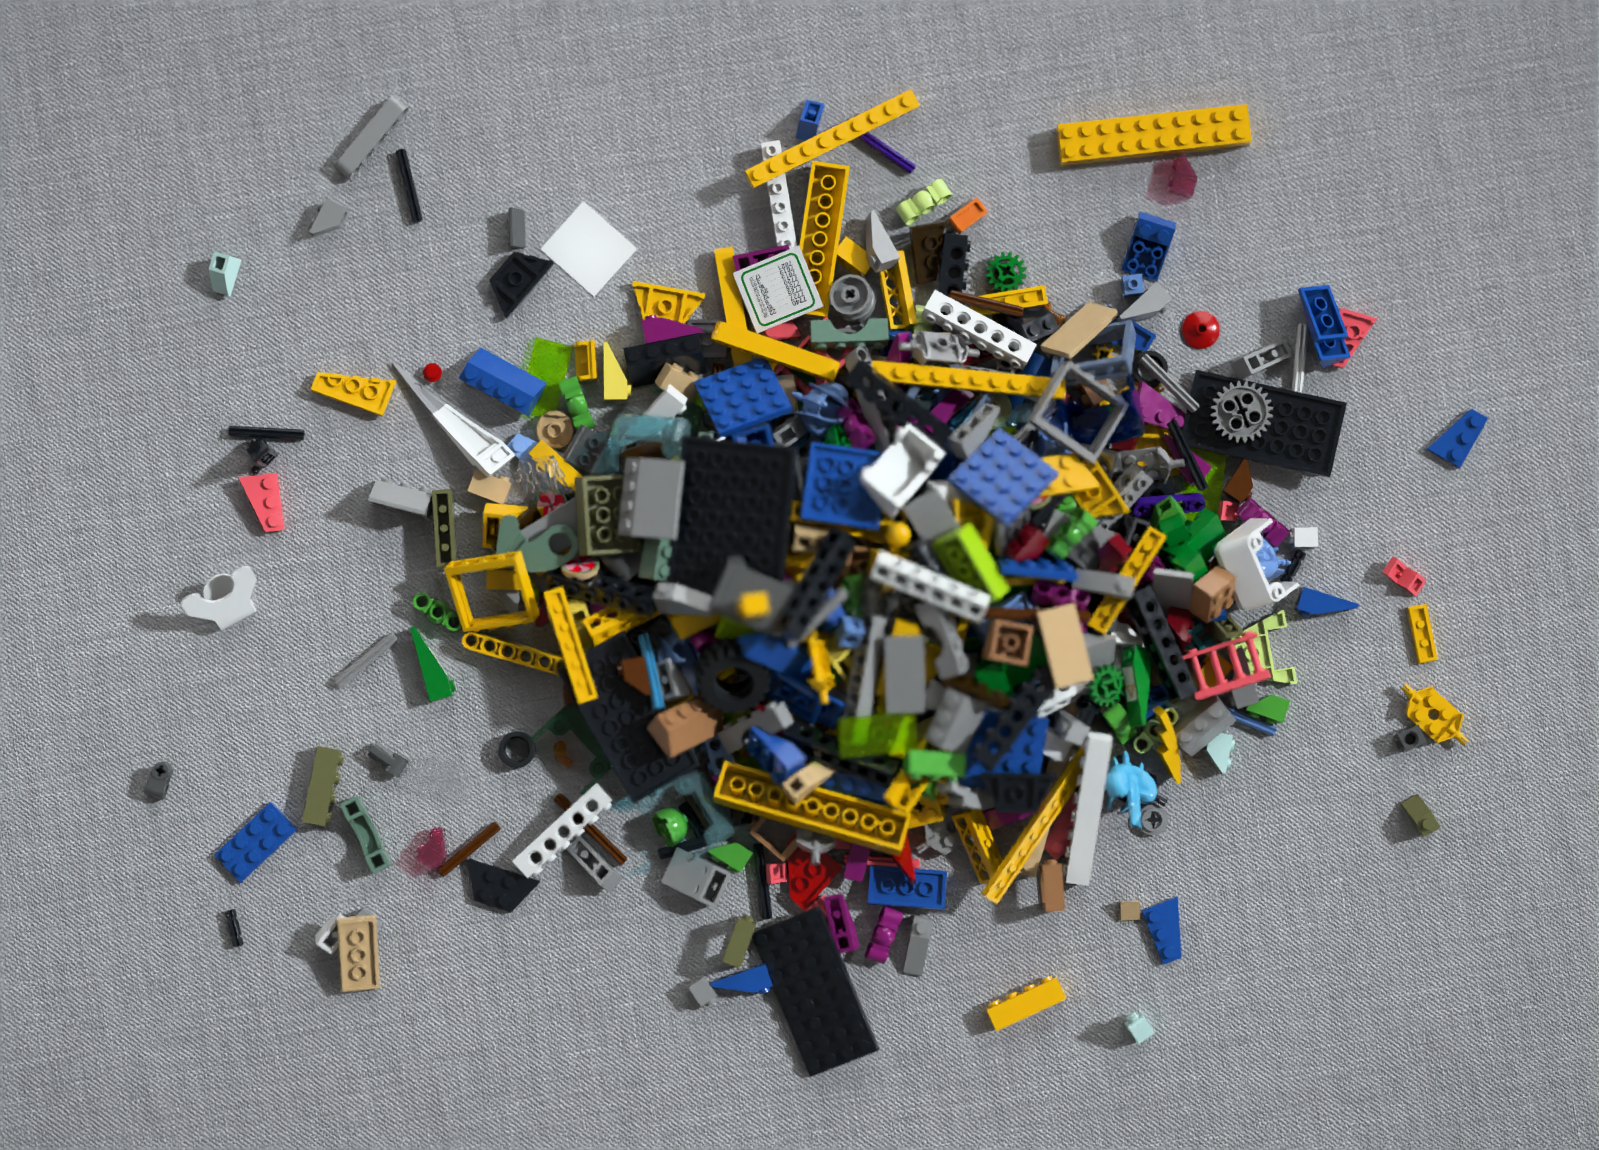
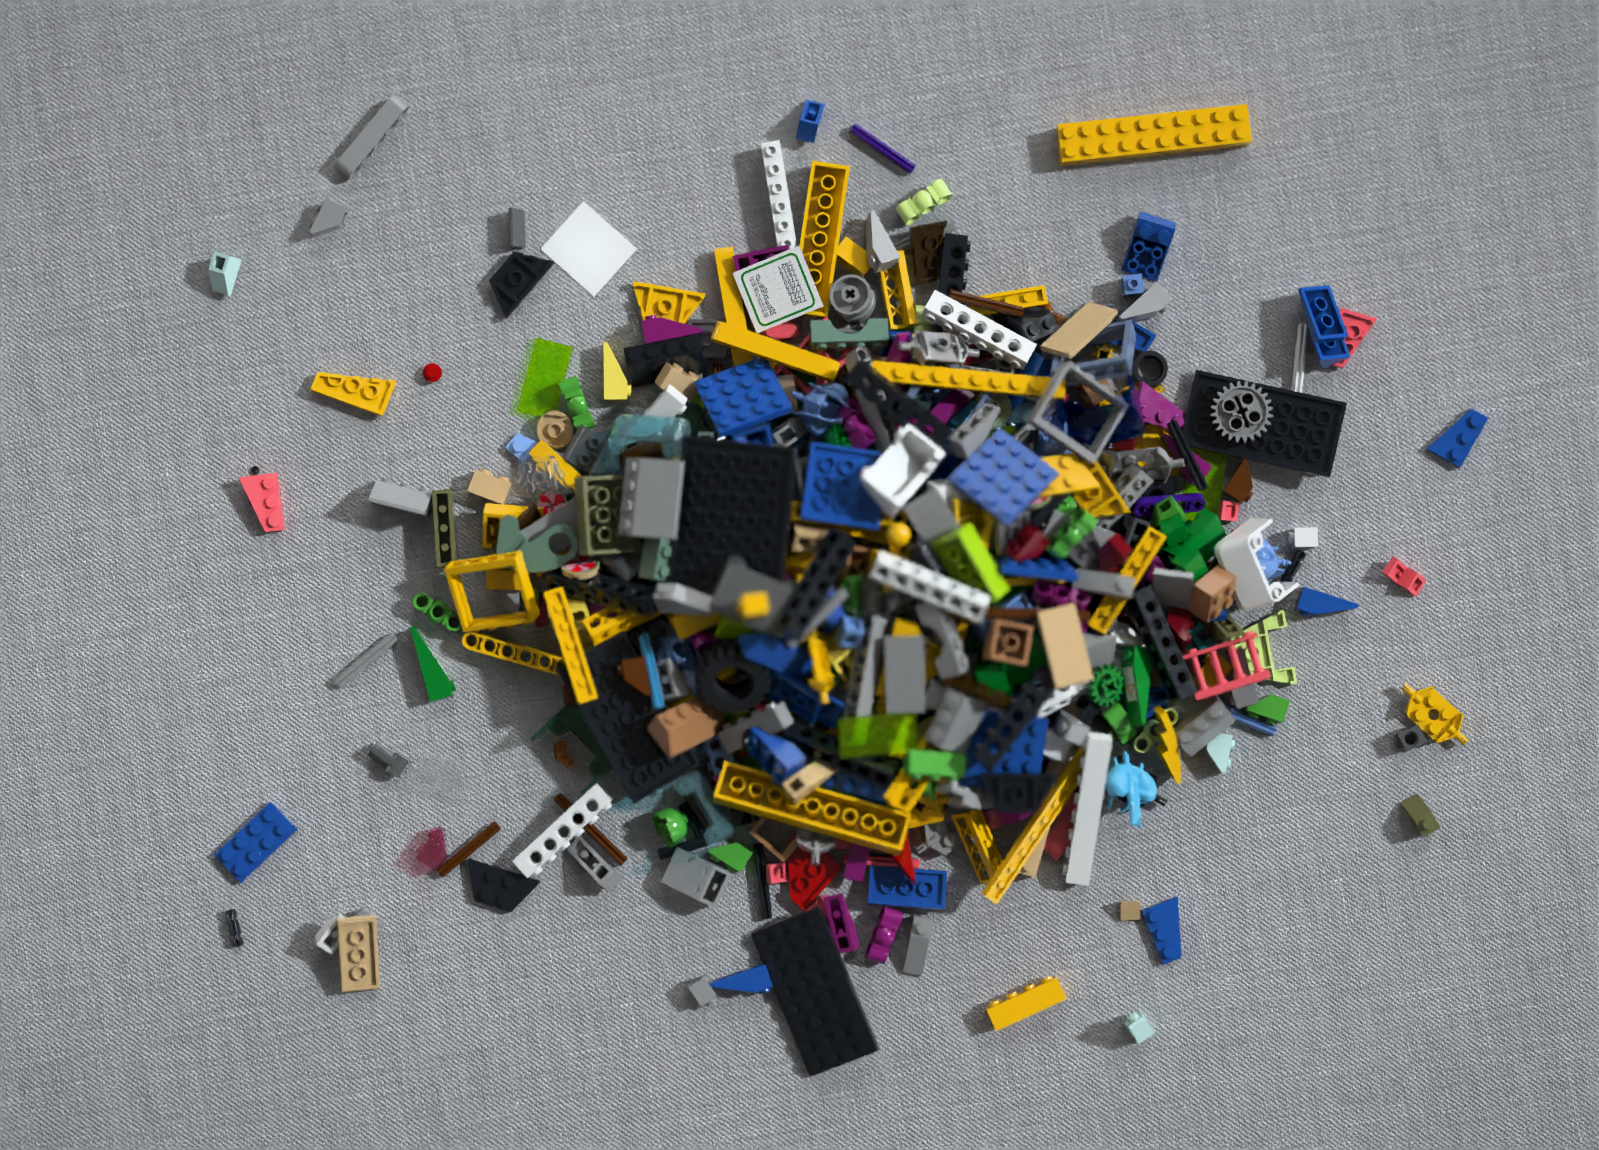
(159, 783): dark grey piece -> none
(224, 599): white piece -> none
(261, 452): black slope -> none
(263, 432): black axle -> none
(322, 786): olive brick -> none
(367, 834): sand green arch -> none
(409, 186): black axle -> none
(474, 442): white plate -> none
(502, 749): black tyre -> none
(503, 381): blue slope -> none
(586, 360): yellow hinge -> none
(739, 941): olive window -> none
(831, 139): yellow plate -> none
(967, 216): orange tile -> none
(1011, 277): green gear -> none
(1052, 886): medium nougat window -> none
(1160, 825): light grey gear -> none
(1169, 383): light grey axle -> none
(1183, 179): clear pink slope -> none
(1199, 339): red dish -> none
(1261, 359): light grey slope -> none
(1274, 532): magenta piece -> none
(1422, 633): yellow tile -> none

